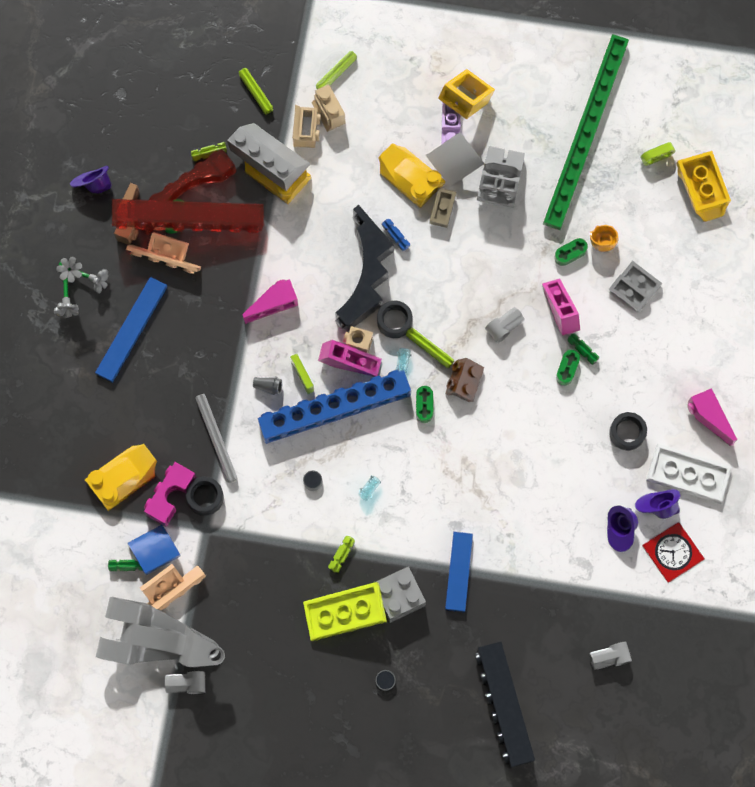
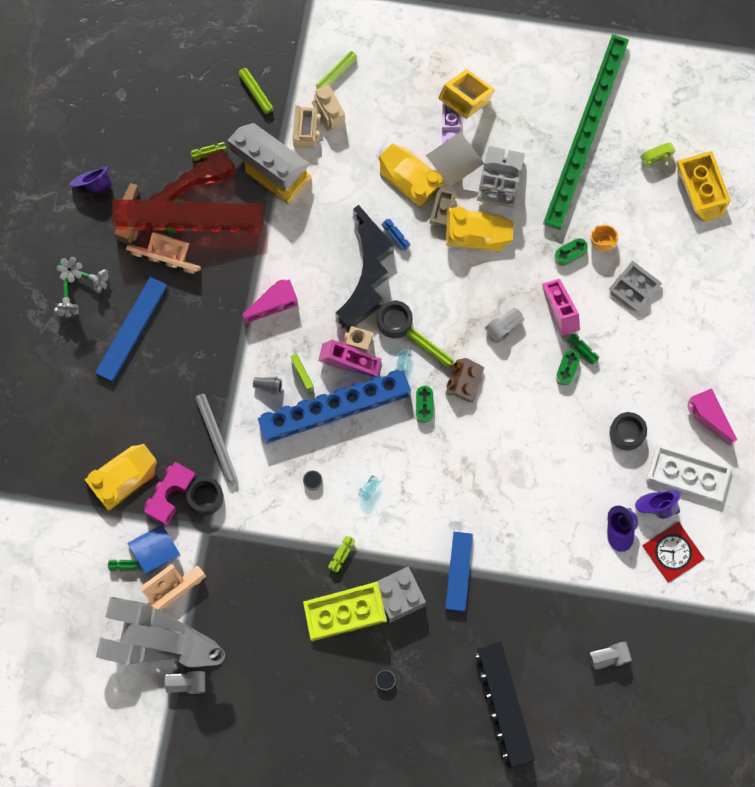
(478, 230): none -> yellow slope

